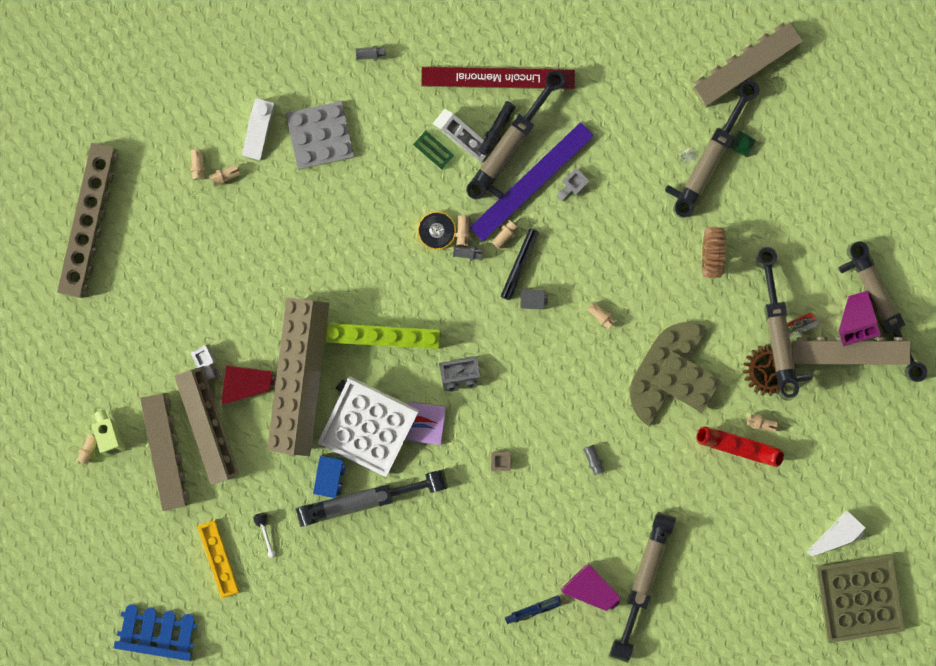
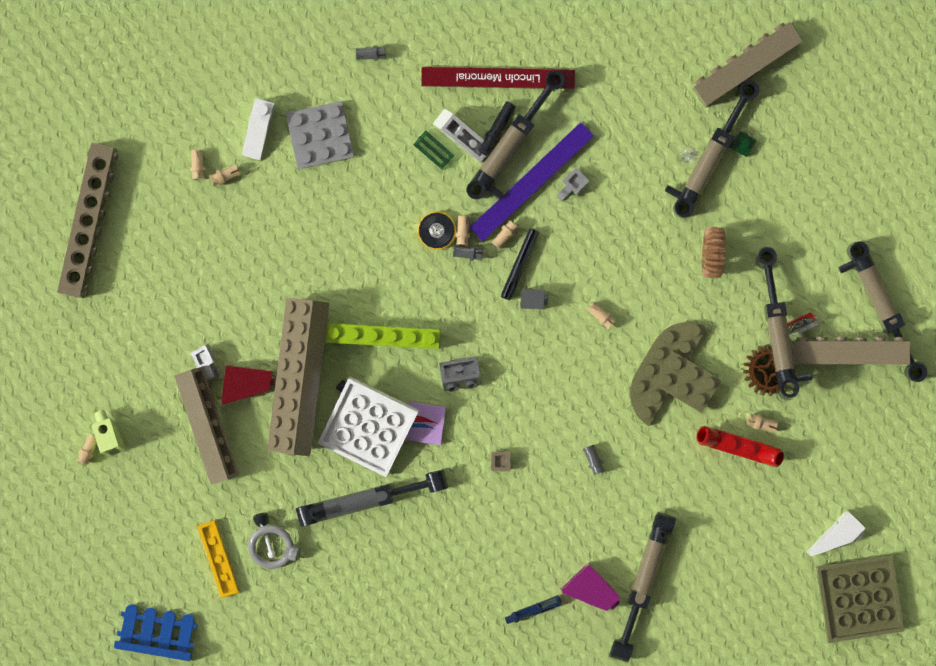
(164, 451): dark tan brick -> none
(290, 552): none -> light grey piece
(328, 476): blue brick -> none
(858, 320): magenta slope -> none

